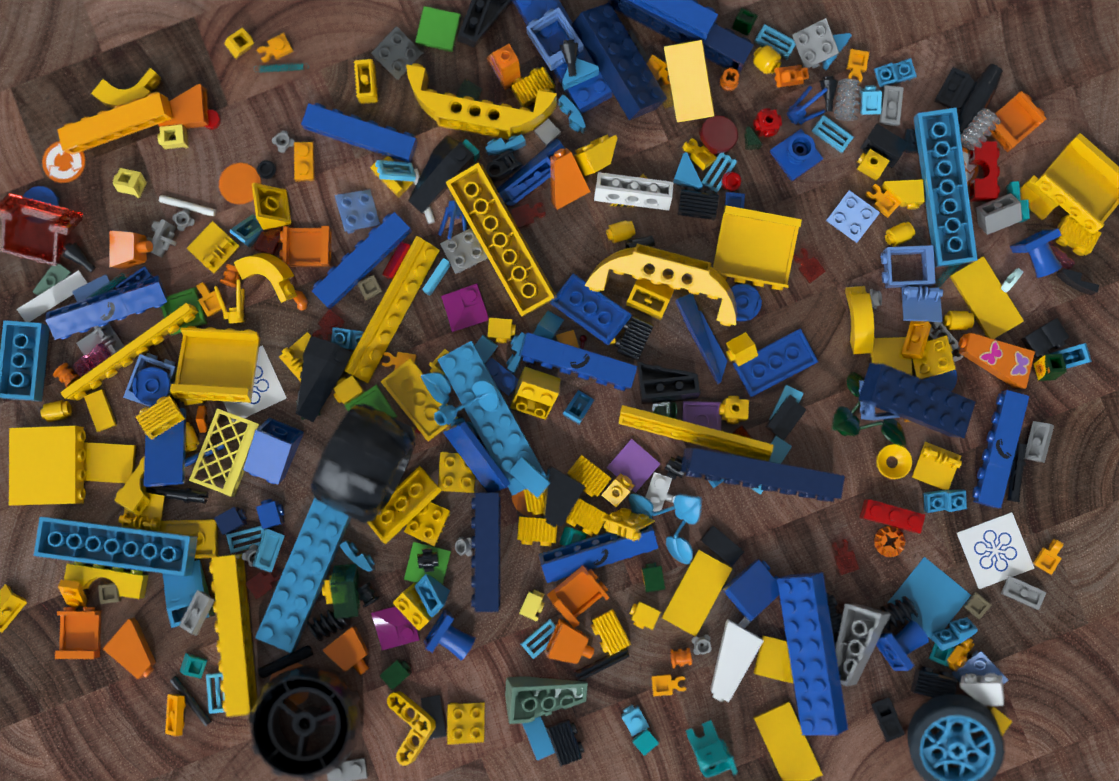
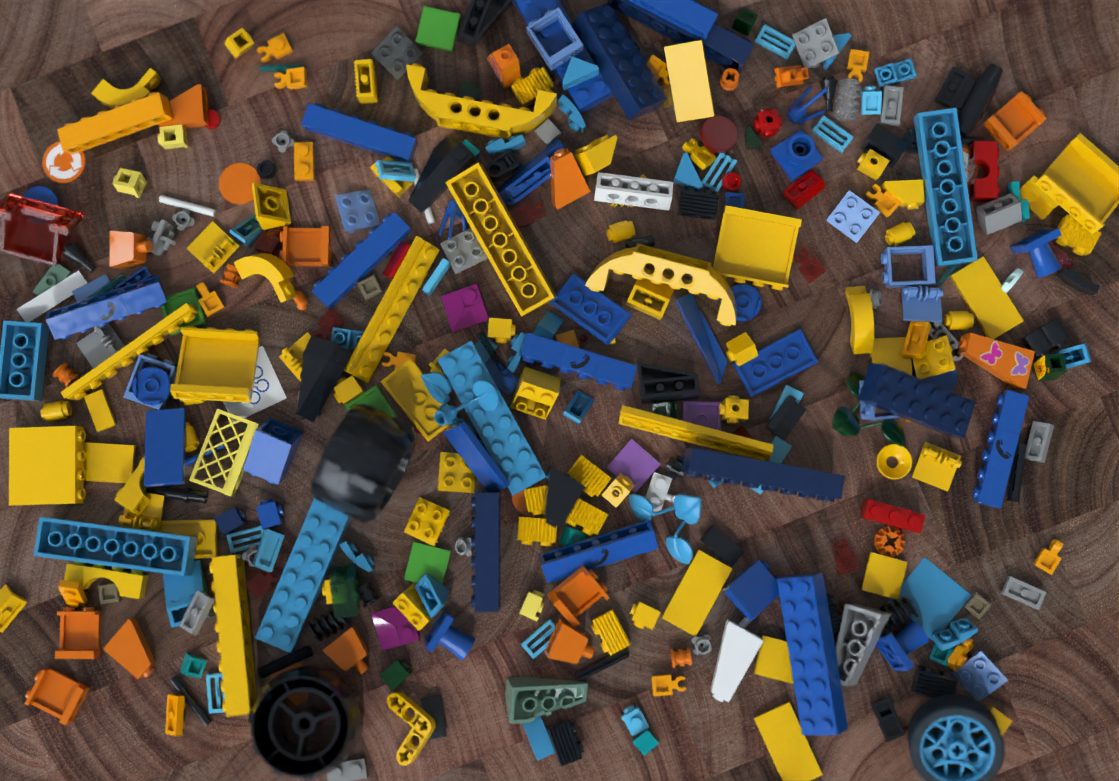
(57, 694): none -> orange panel
(92, 359): clear pink slope -> none
(159, 417): yellow brick -> none
(200, 419): orange tile -> none
(236, 314): yellow plant -> none
(294, 78): none -> light orange plate
(405, 504): yellow tile -> none
(428, 560): black gear -> none
(465, 723): yellow hinge -> none
(499, 359): none -> black piece
(529, 477): dark azure slope -> none
(569, 51): black cone -> none
(626, 523): yellow hinge -> none
(635, 338): black brick -> none
(653, 577): dark green brick -> none
(716, 748): teal piece -> none
(767, 59): yellow head -> none
(804, 189): none -> red slope
(884, 575): none -> yellow slope
(945, 500): dark azure slope -> none
(978, 128): clear piece -> none
(985, 689): white slope -> none
(995, 550): white sticker -> none

